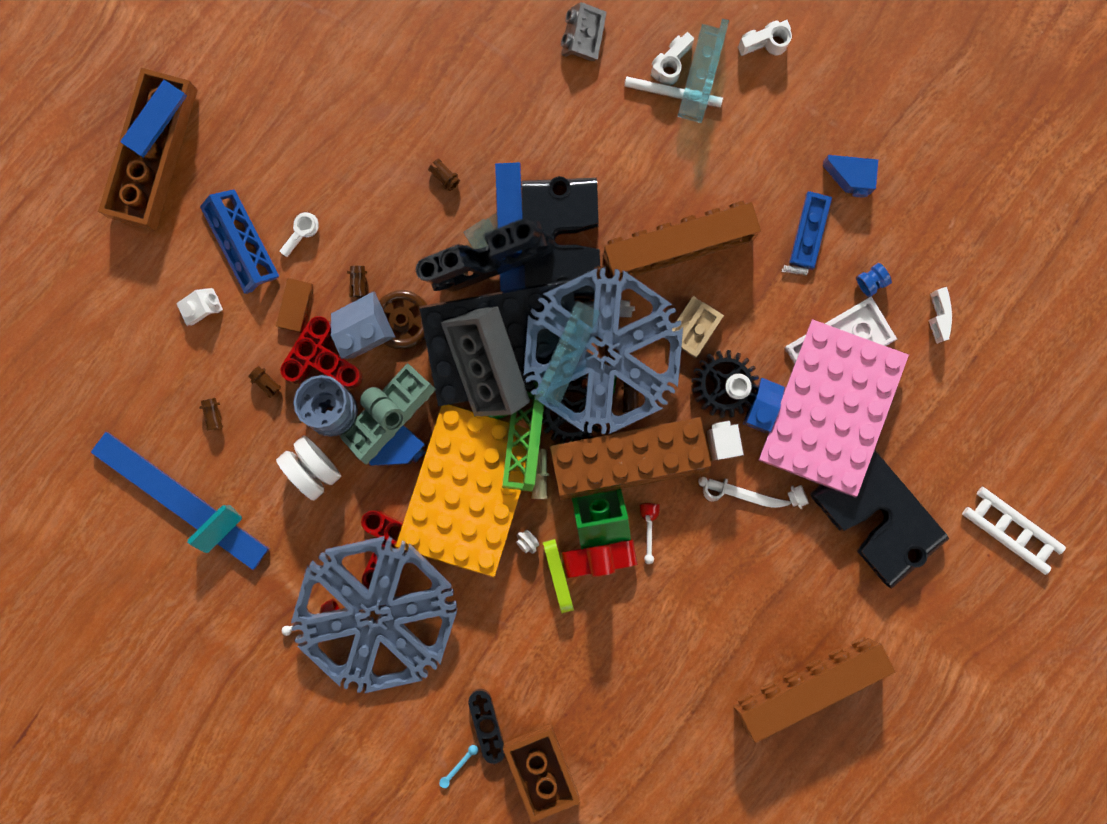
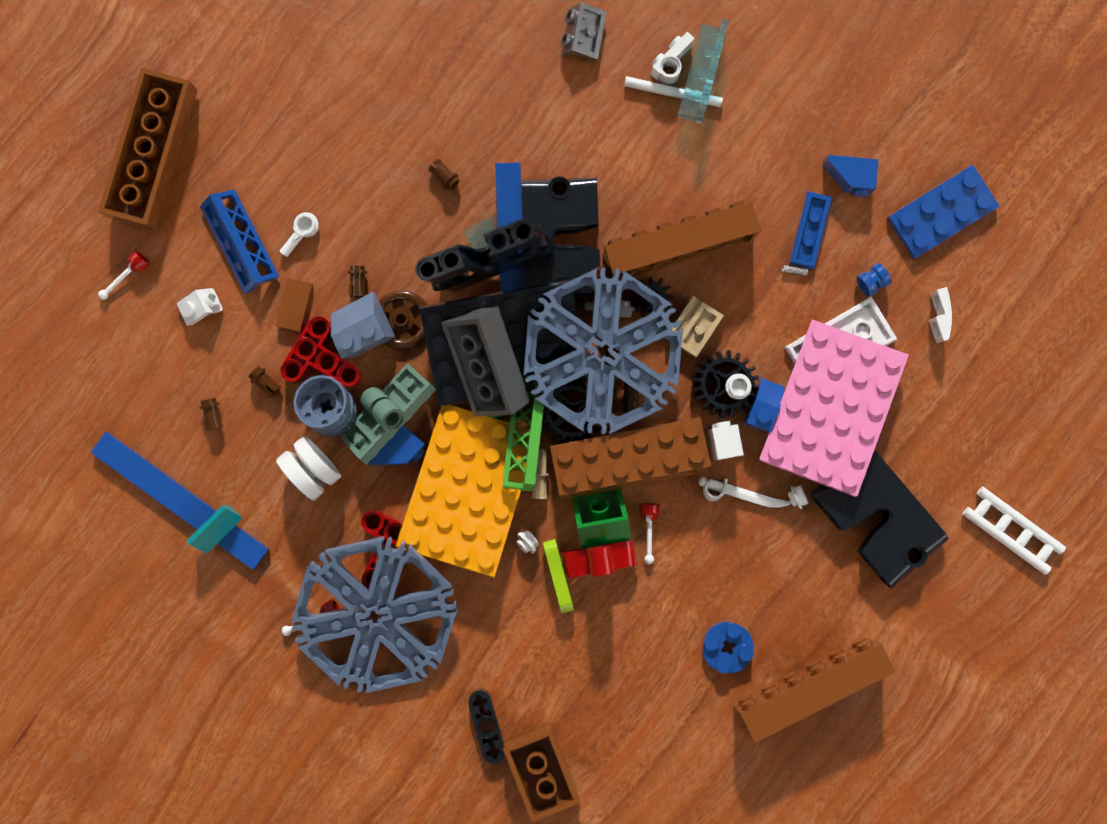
(136, 262): none -> hinge
(153, 118): blue tile -> none
(445, 781): medium azure hinge -> none
(567, 354): clear light blue fence -> none
(644, 304): none -> black gear
(724, 661): none -> blue plate
(755, 40): white plate -> none
(943, 212): none -> blue plate

